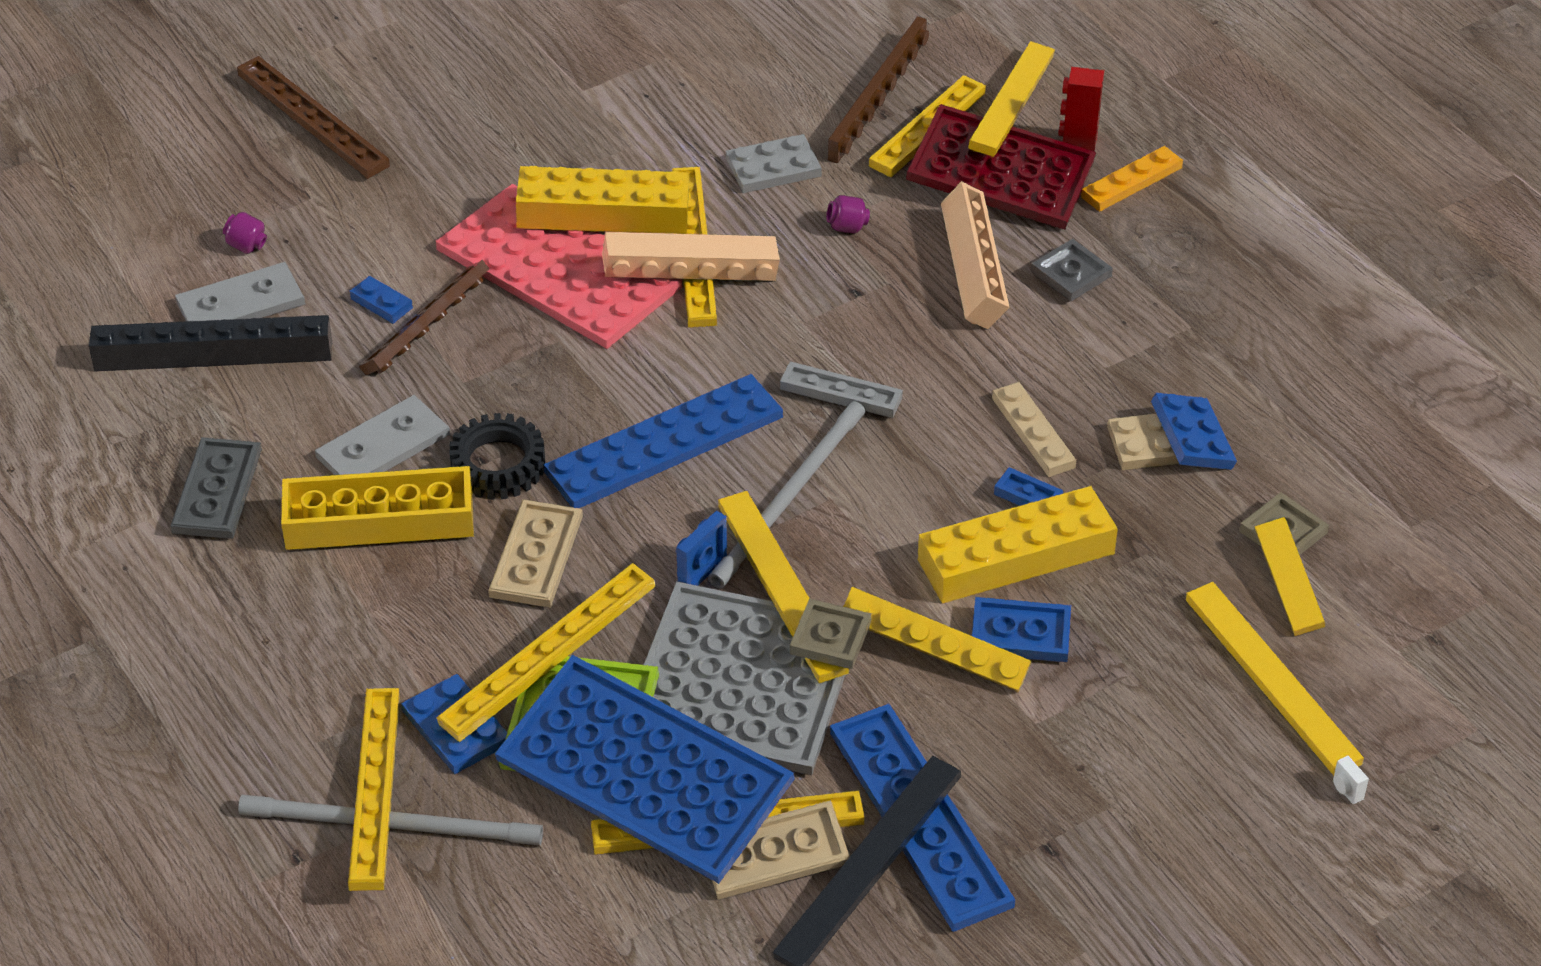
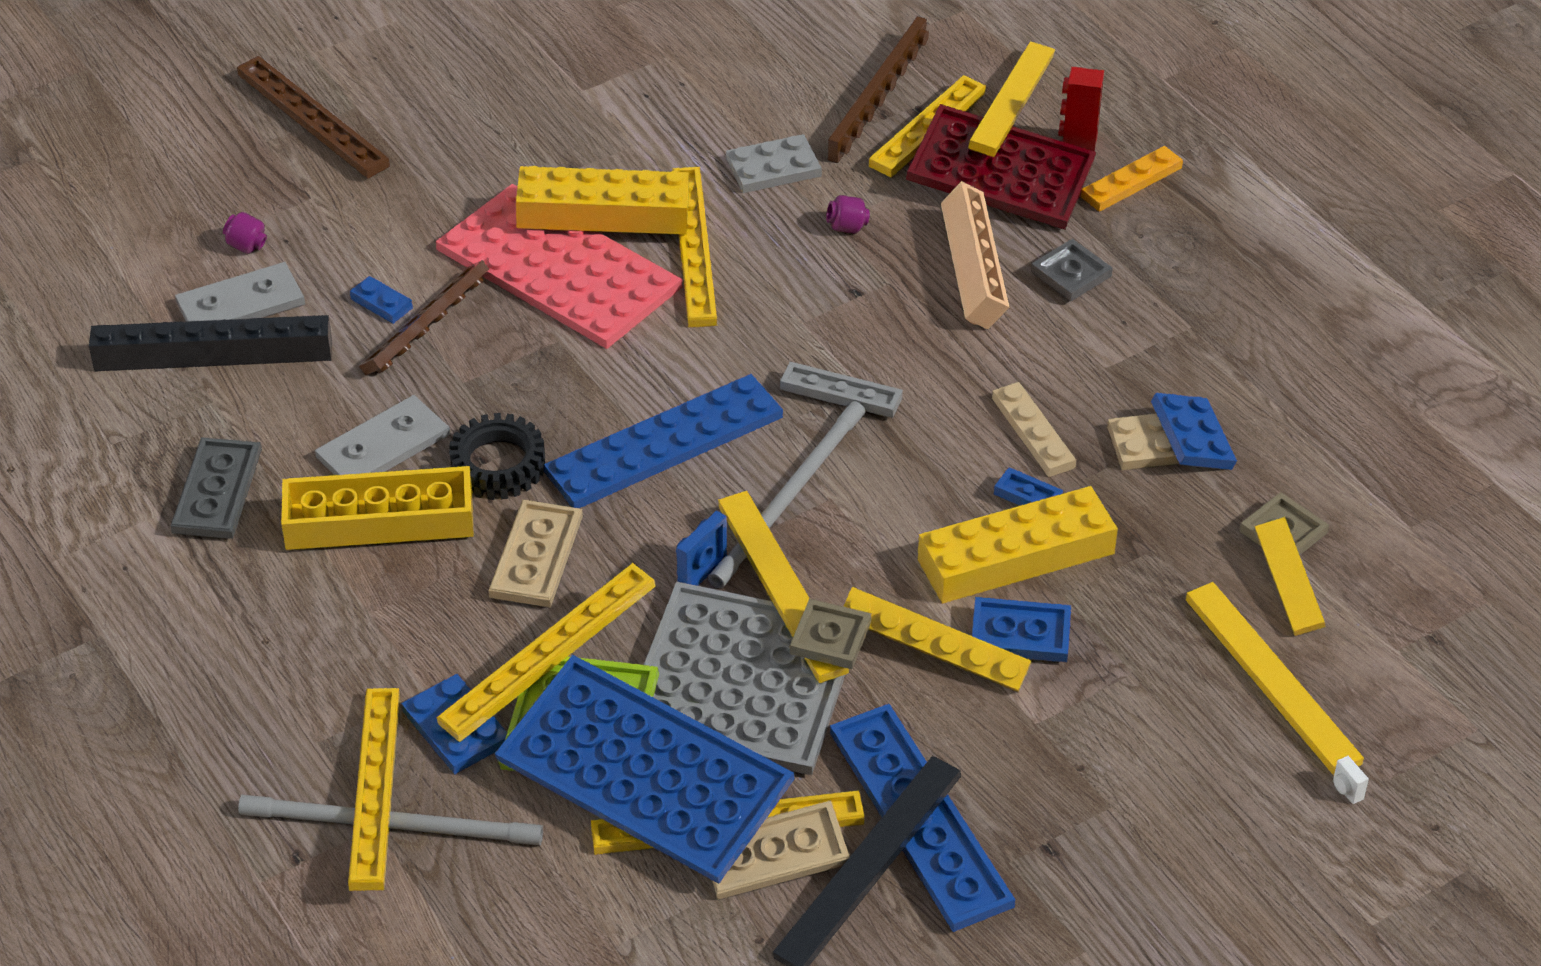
(690, 256): light nougat brick -> none

